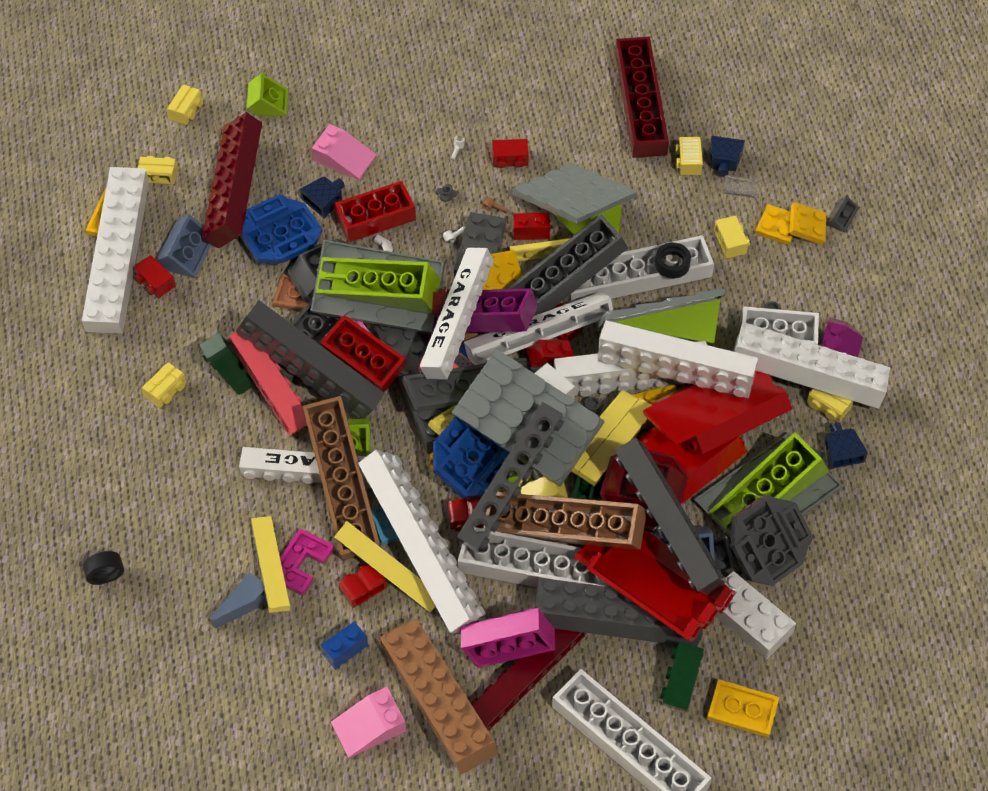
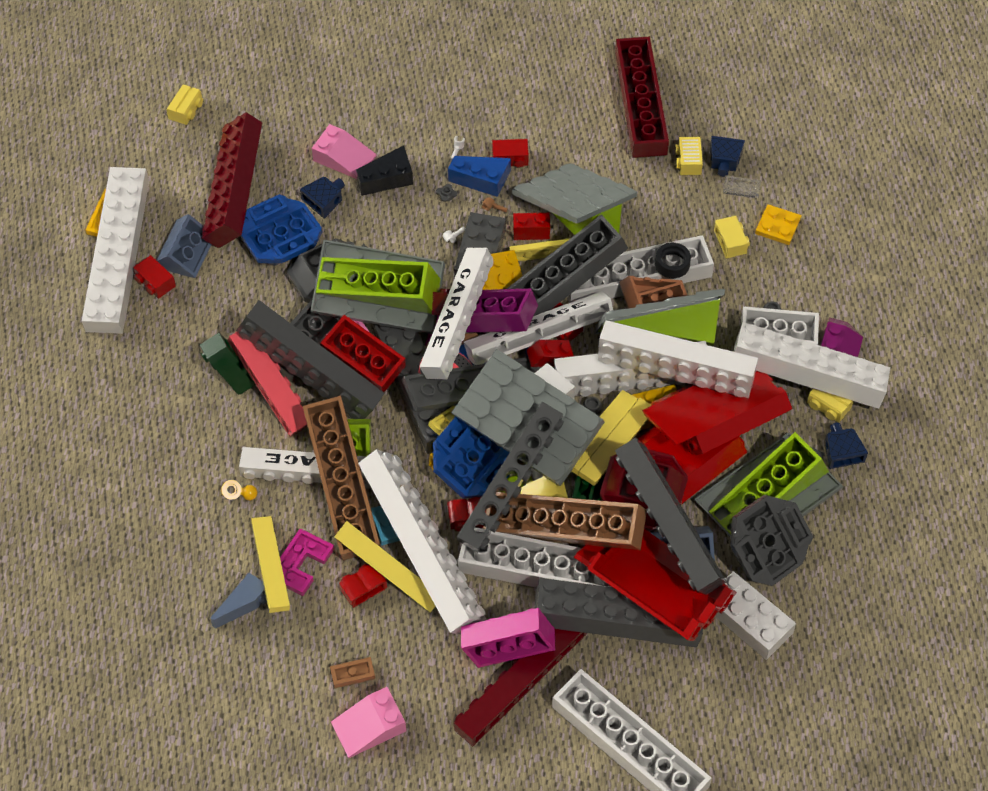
(103, 567): black tyre -> none
(159, 169): light yellow brick -> none
(164, 385): light yellow brick -> none
(248, 492): none -> yellow plate
(267, 97): lime slope -> none
(288, 296): nougat tile -> none
(344, 645): blue brick -> none
(352, 672): none -> medium nougat plate
(375, 211): red brick -> none
(384, 243): white arm -> none
(385, 173): none -> black wedge
(439, 696): medium nougat brick -> none
(480, 173): none -> blue wedge
(650, 290): none -> nougat wedge
(682, 676): dark green wedge -> none
(725, 556): dark grey slope -> none
(743, 708): yellow plate -> none
(808, 223): yellow plate -> none
(842, 214): dark grey slope -> none

